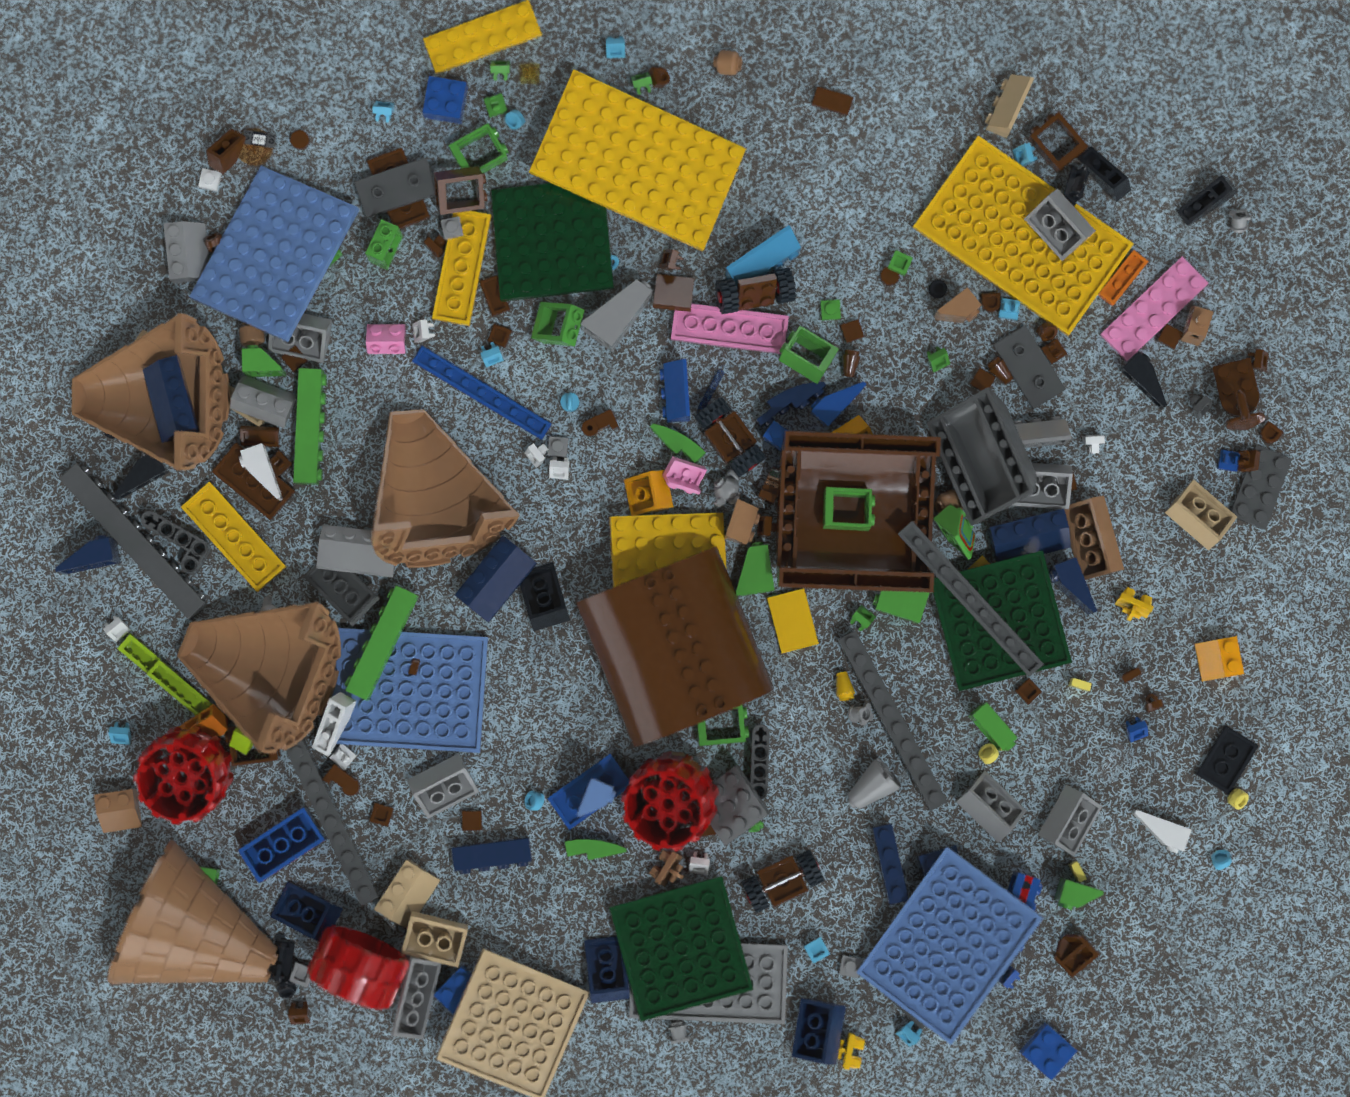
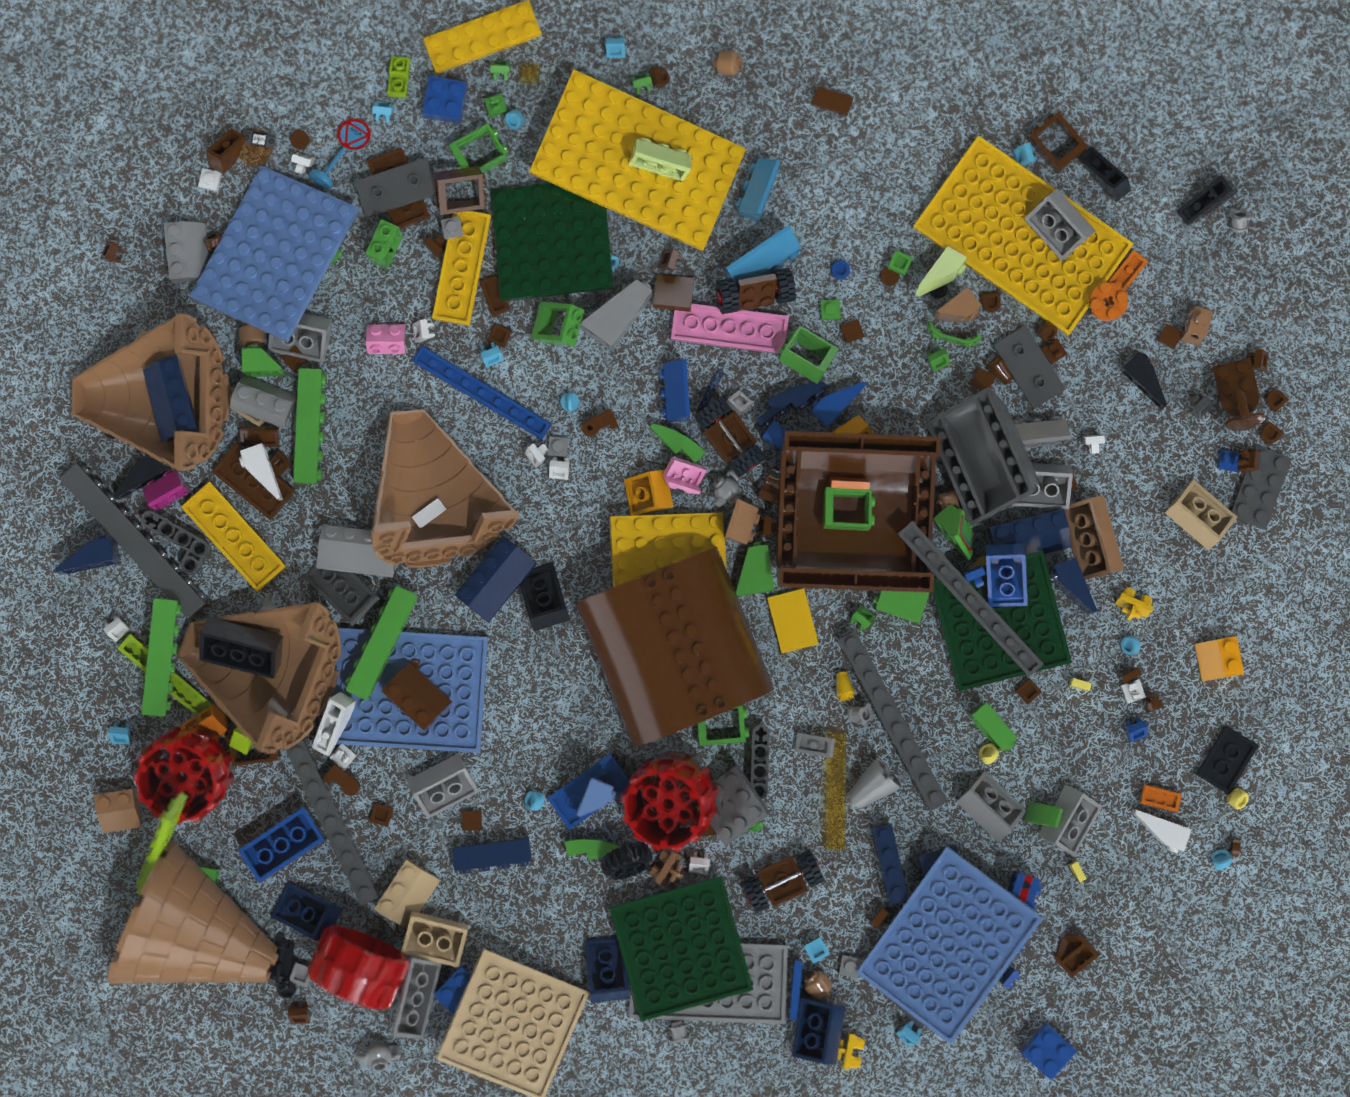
(110, 251): none -> reddish brown tile
(160, 657): none -> bright green brick
(164, 835): none -> lime plate
(165, 490): none -> dark pink slope
(240, 648): none -> black brick
(302, 162): none -> white tile
(353, 136): none -> dark azure piece
(378, 1055): none -> light grey piece
(399, 77): none -> lime slope
(416, 696): none -> reddish brown slope
(429, 513): none -> white sticker
(626, 861): none -> black gear
(660, 159): none -> yellowish green slope
(739, 402): none -> light grey plate
(758, 188): none -> dark azure slope
(795, 990): none -> blue tile
(815, 745): none -> light grey plate
(818, 984): none -> medium nougat head
(836, 794): none -> clear yellow plate
(840, 269): none -> blue tile
(849, 483): none -> orange tile
(850, 361): reddish brown cone -> none
(879, 917): none -> reddish brown tile
(936, 333): none -> bright green piece
(944, 271): none -> yellowish green slope
(975, 574): none -> blue tile
(1006, 575): none -> blue slope
(1008, 105): tan slope -> none
(1009, 309): medium azure tile -> none
(1043, 815): none -> bright green slope
(1074, 894): bright green slope -> none
(1075, 184): black hinge -> none
(1119, 299): none -> orange plate
(1130, 645): none -> medium azure tile
(1133, 691): none -> white tile
(1154, 309): bright pink plate -> none
(1160, 798): none -> orange plate
(1235, 846): none -> reddish brown tile
(1275, 400): none -> reddish brown tile

